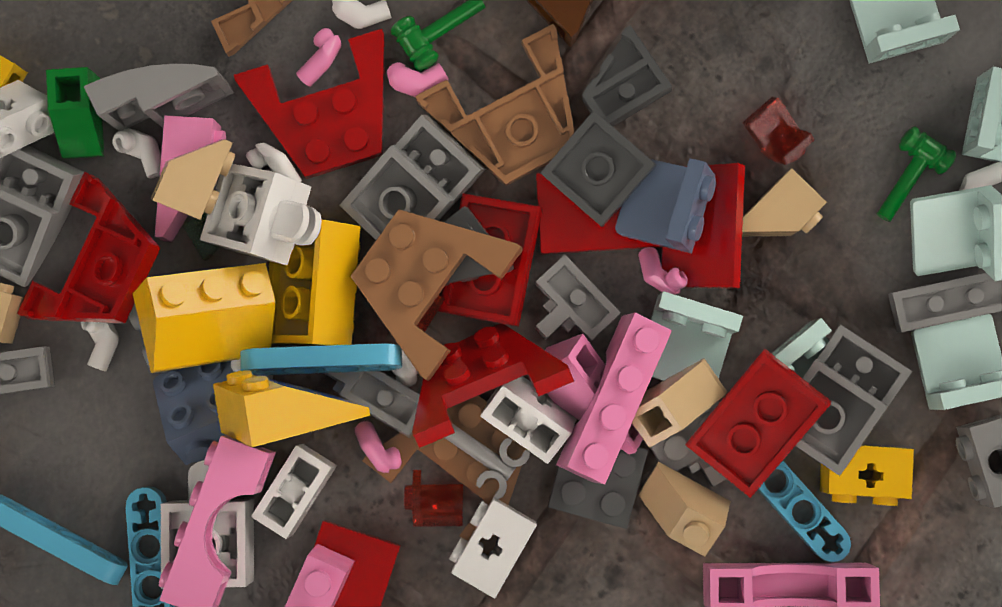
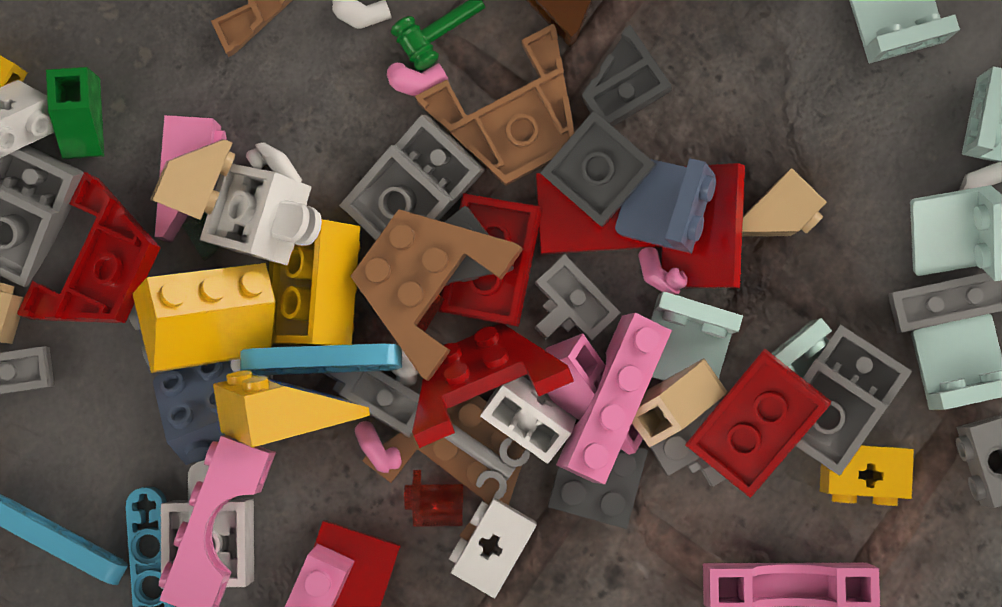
(106, 341): white arm -> none
(140, 146): white arm -> none
(155, 92): light grey slope -> none
(293, 491): white brick -> none
(322, 59): bright pink arm -> none
(332, 125): red wing -> none
(685, 508): tan slope -> none
(777, 132): clear red bracket -> none
(785, 500): medium azure beam -> none
(925, 153): green piece -> none

